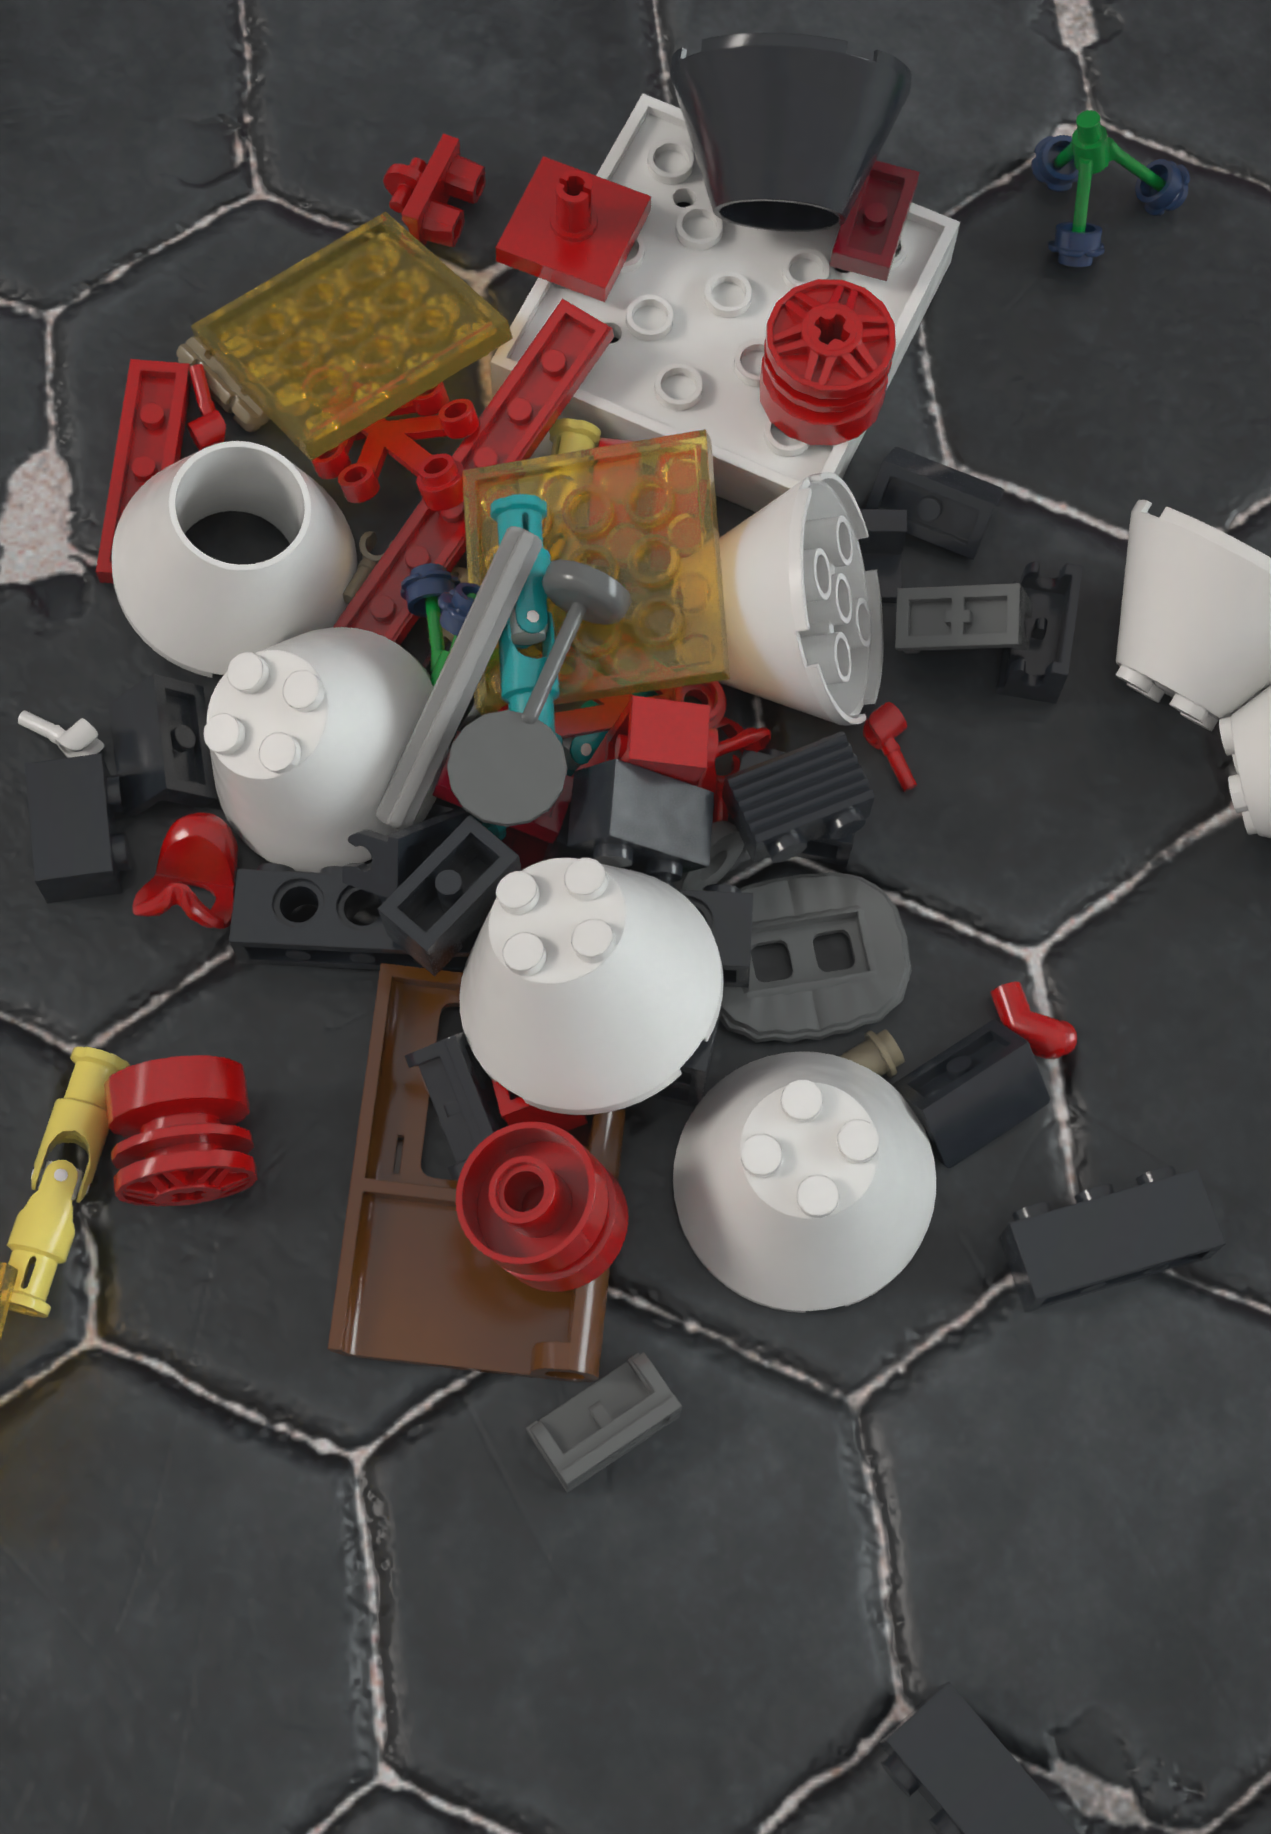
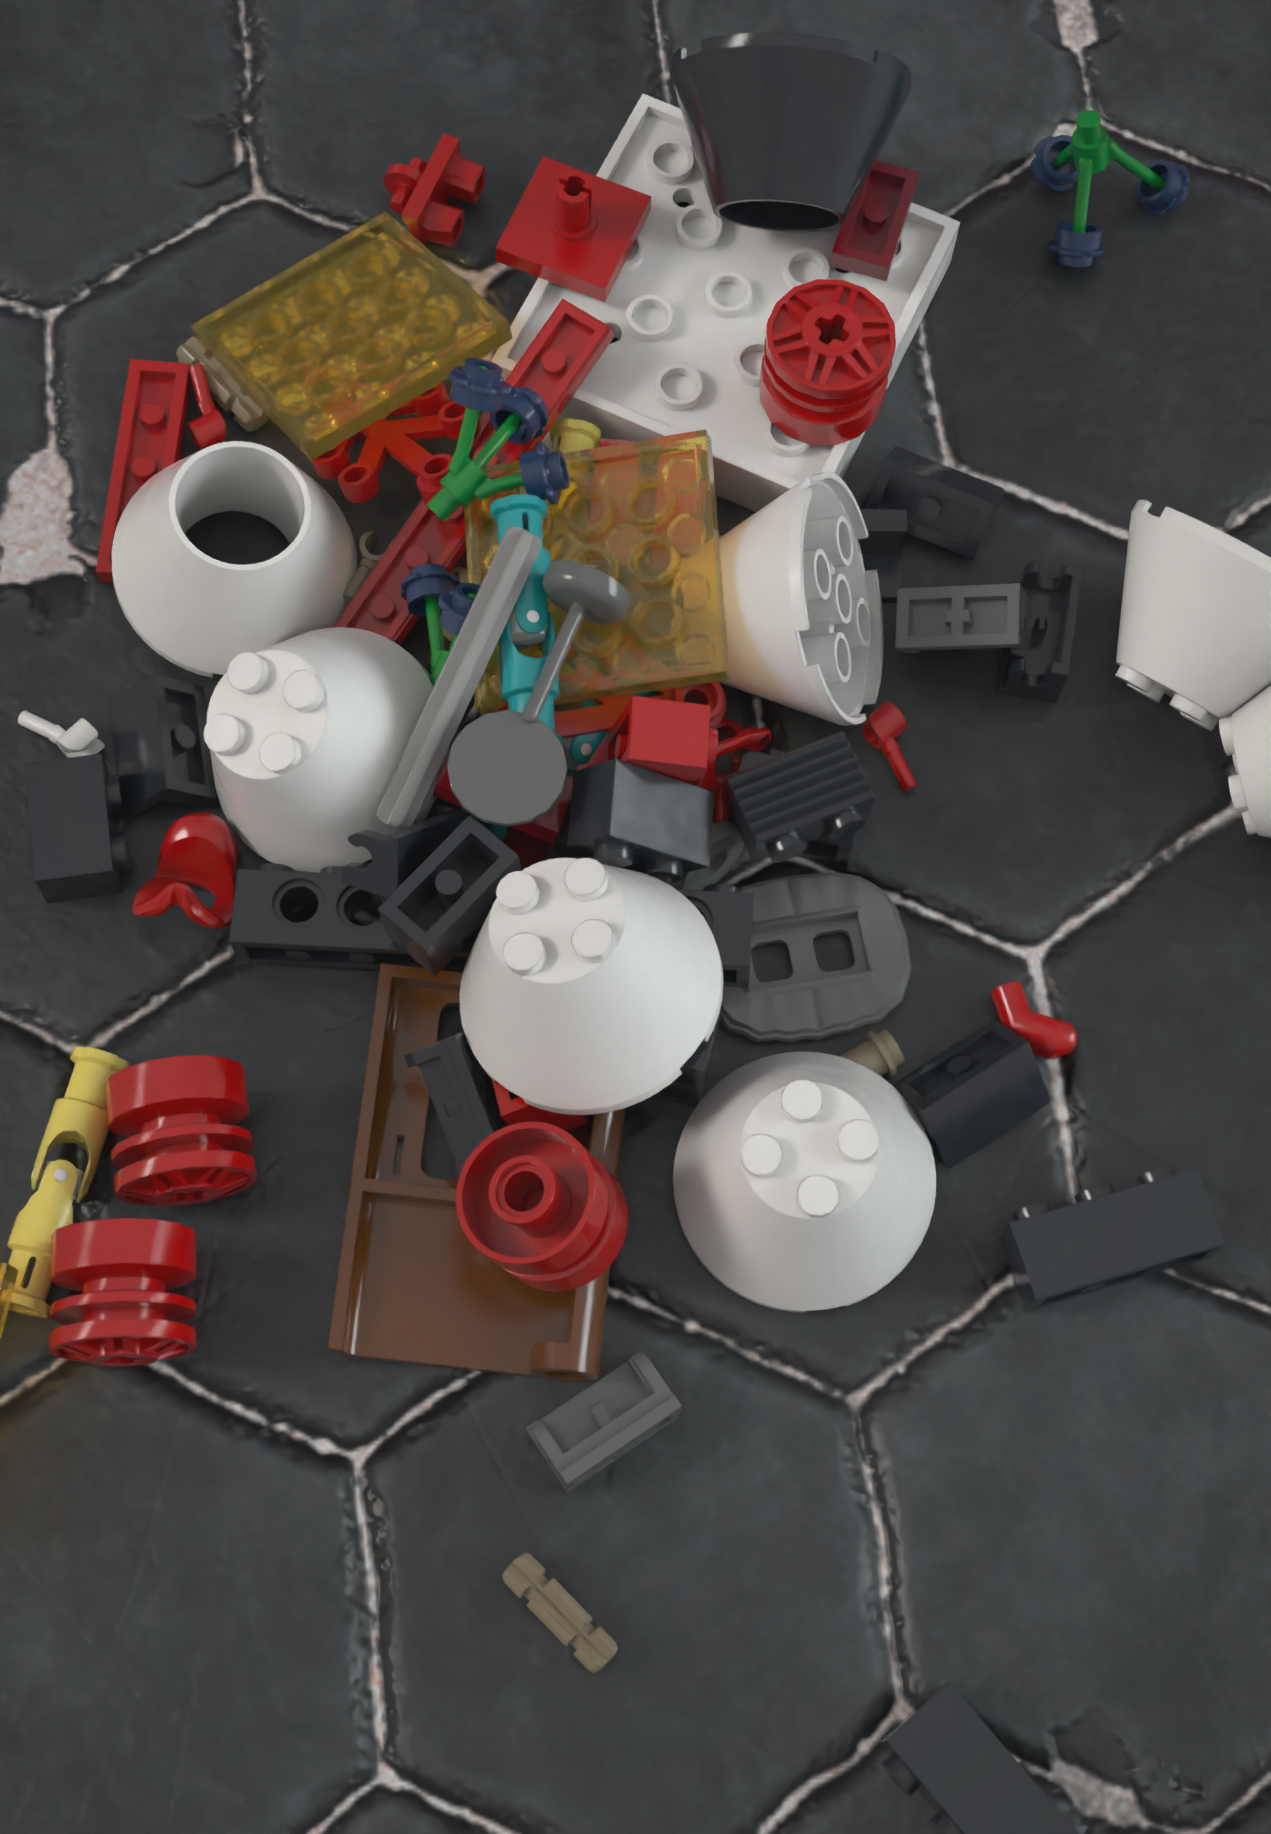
(123, 1282): none -> red wheel
(517, 417): none -> dark blue plant
(560, 1612): none -> dark tan axle

